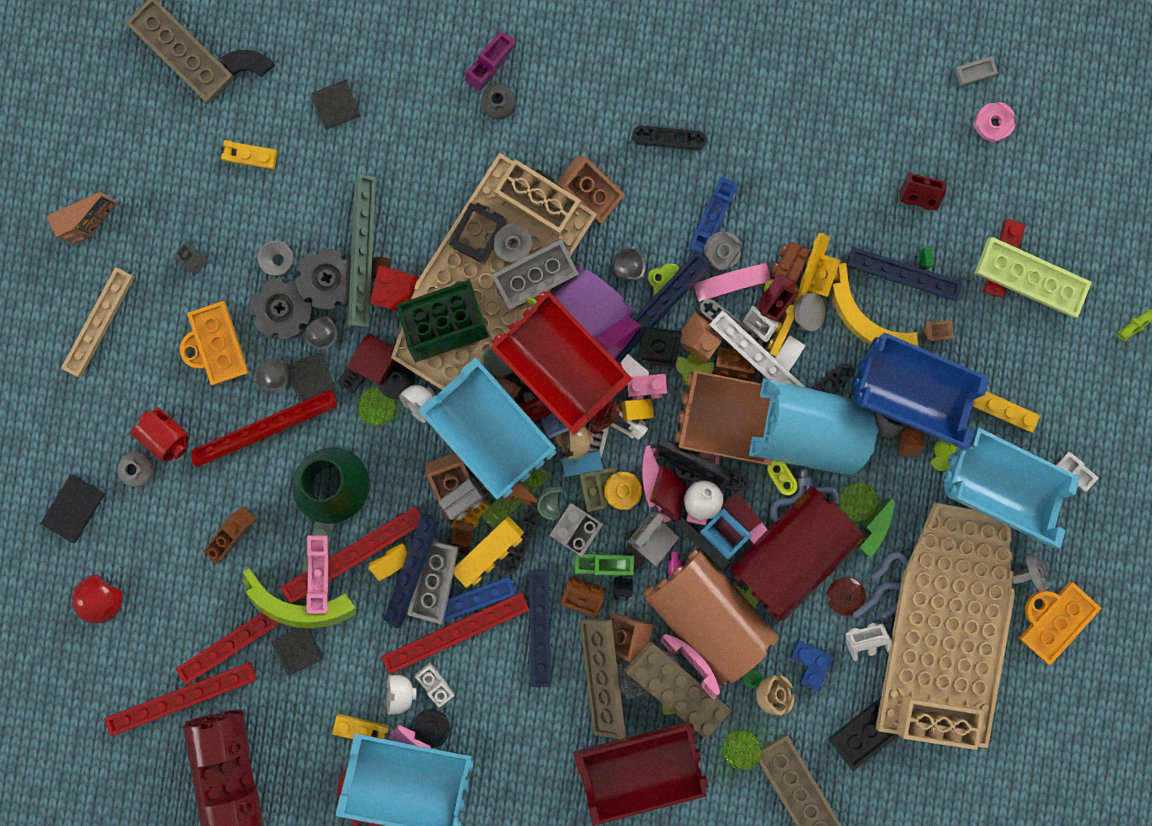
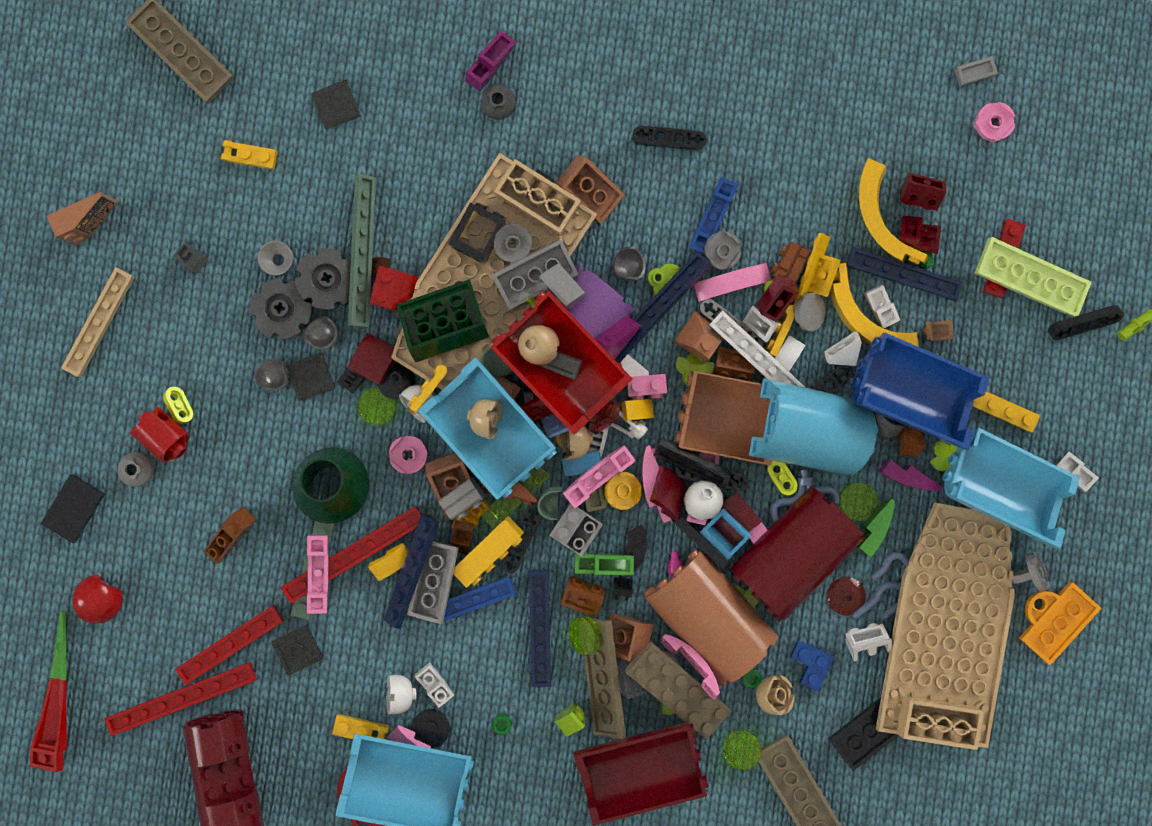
(51, 731): none -> red plate
(178, 406): none -> neon yellow plate
(214, 344): light orange plate -> none
(247, 61): black tile -> none
(263, 428): red plate -> none
(296, 615): lime arch -> none
(397, 455): none -> bright pink plate
(428, 387): none -> yellow plate
(455, 632): red plate -> none
(484, 417): none -> tan cylinder
(501, 724): none -> green tile
(538, 344): none -> tan cylinder
(562, 285): none -> light grey slope
(565, 365): none -> dark grey tile
(571, 719): none -> lime slope
(584, 635): none -> clear neon green tile
(598, 475): none -> bright pink slope
(653, 538): light grey bracket -> none
(658, 346): black tile -> none
(845, 351): none -> white slope
(869, 204): none -> yellow arch
(881, 306): none -> white slope
(907, 476): none -> magenta slope
(919, 235): none -> dark red slope
(1085, 322): none -> black beam

